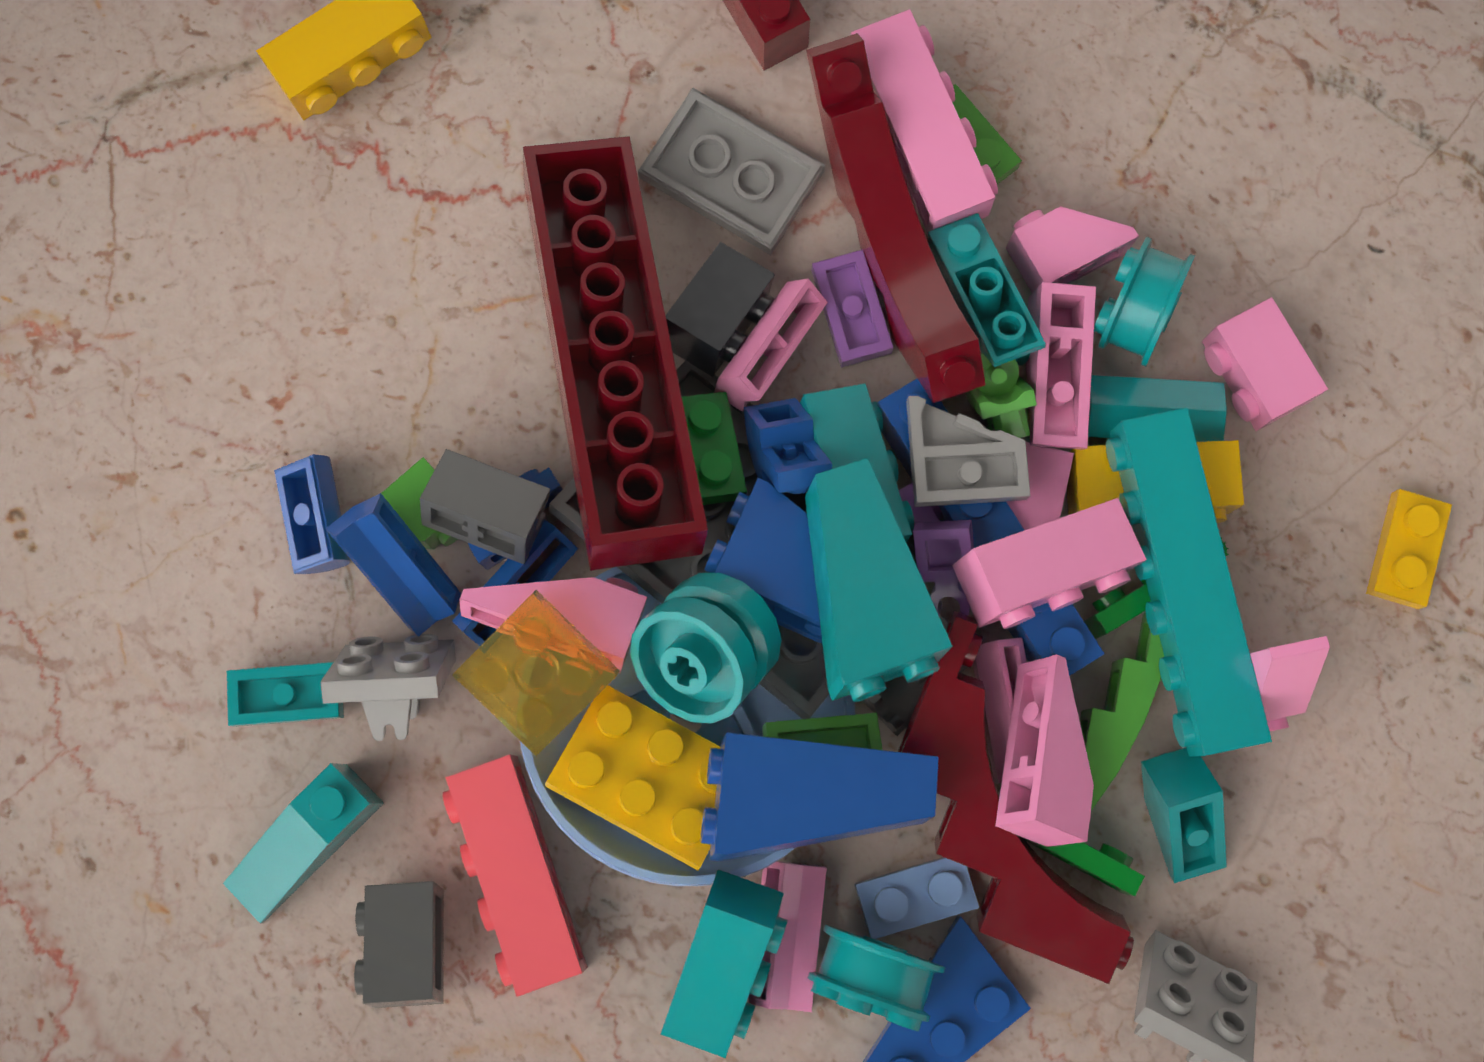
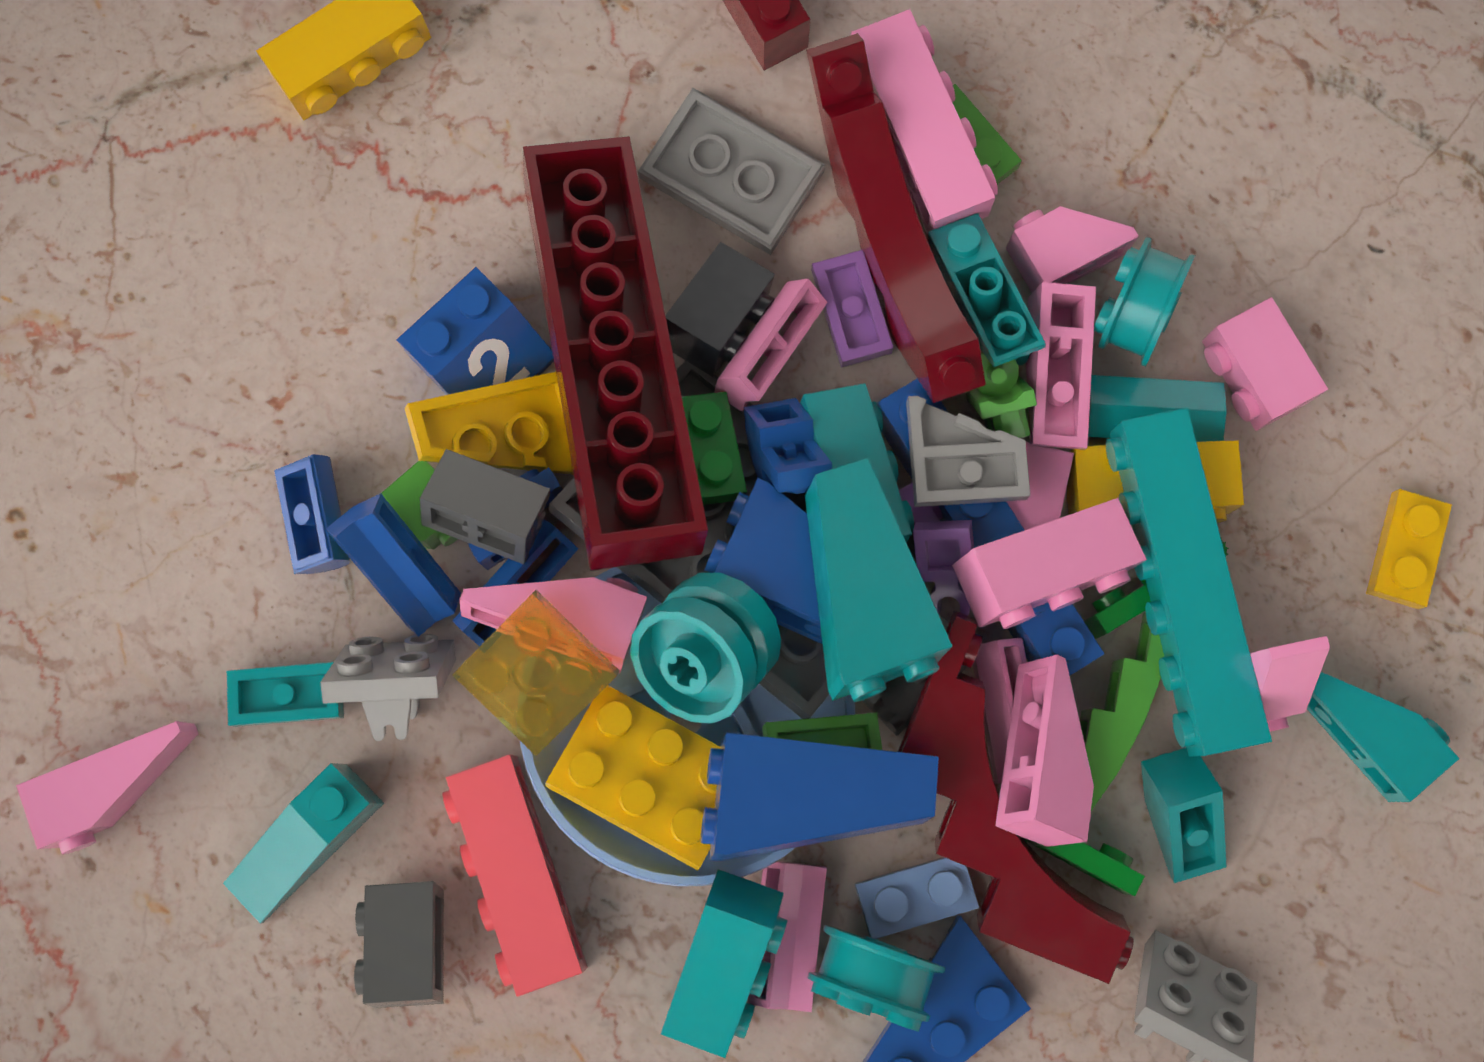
(99, 789): none -> bright pink slope
(475, 339): none -> blue slope
(498, 424): none -> yellow wing
(1384, 740): none -> teal slope

